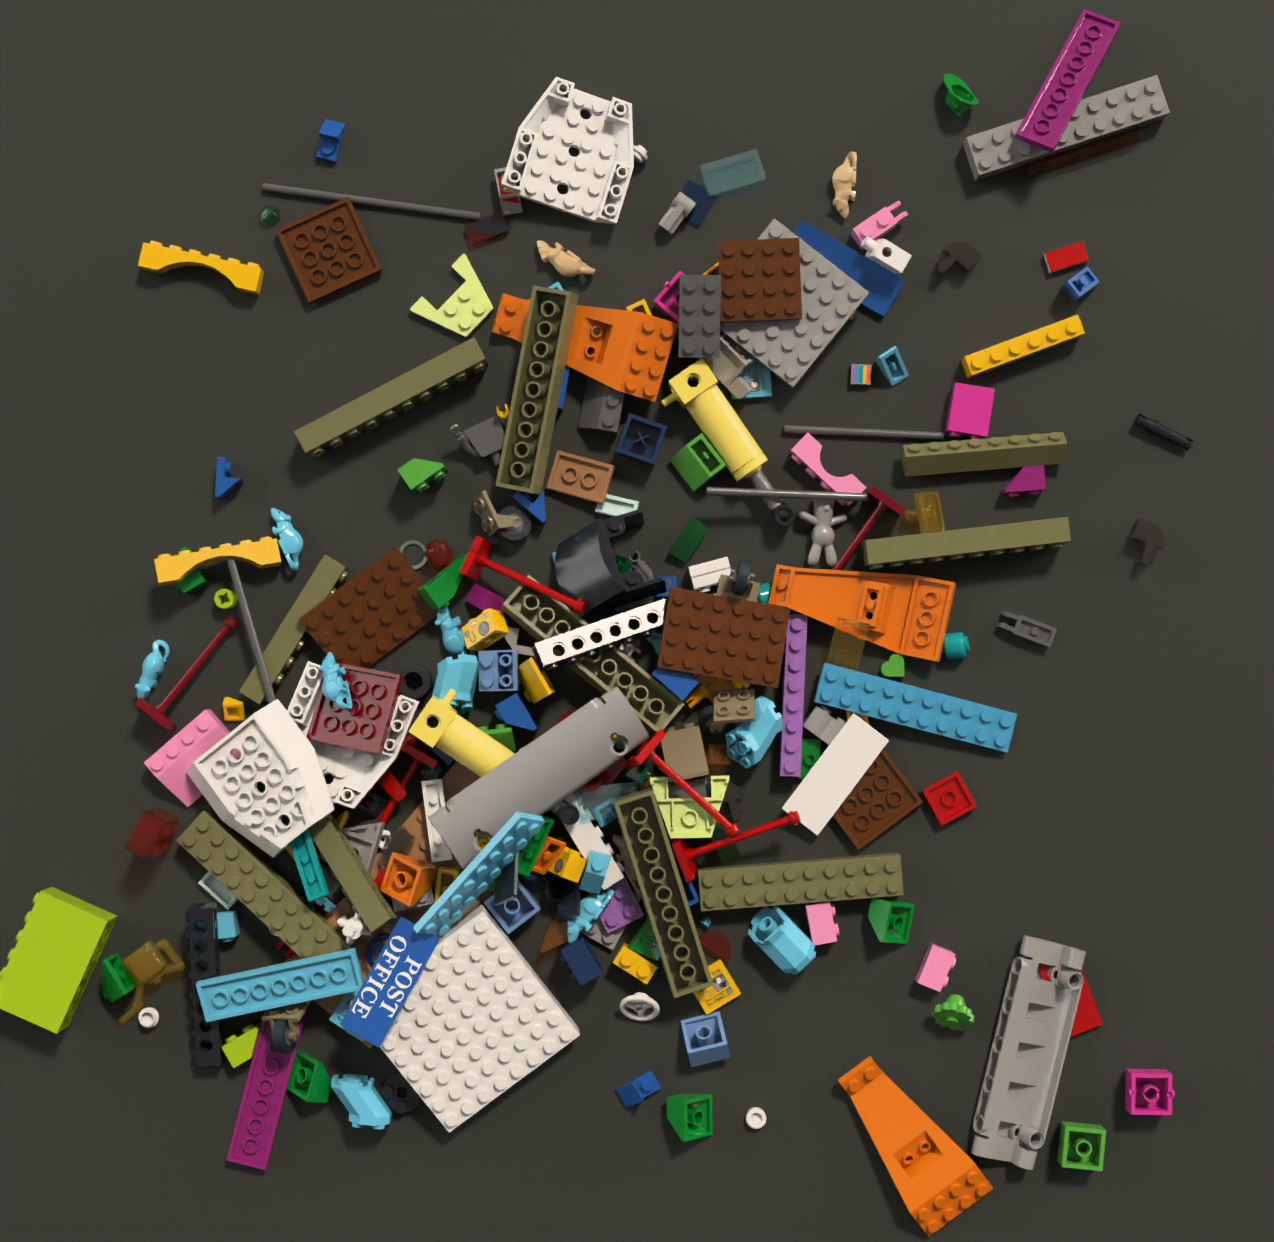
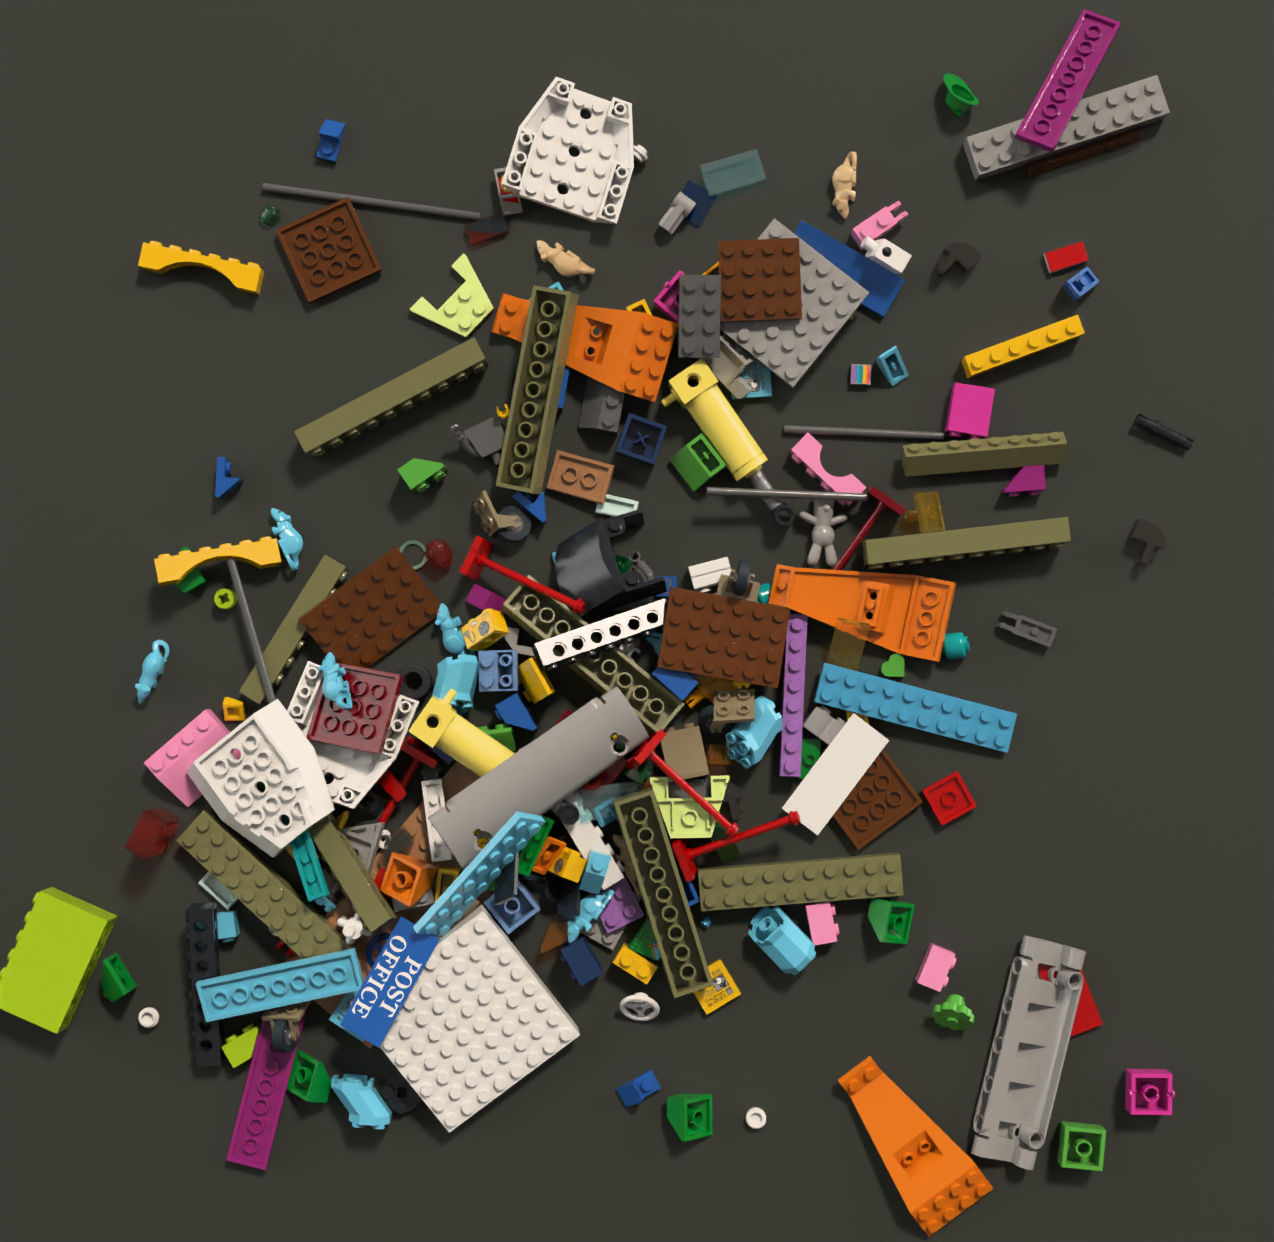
(148, 966): clear yellow piece -> none
(158, 712): dark red tile -> none
(444, 585): green slope -> none
(688, 539): dark green slope -> none
(705, 1039): medium blue slope -> none
(716, 943): clear red tile -> none

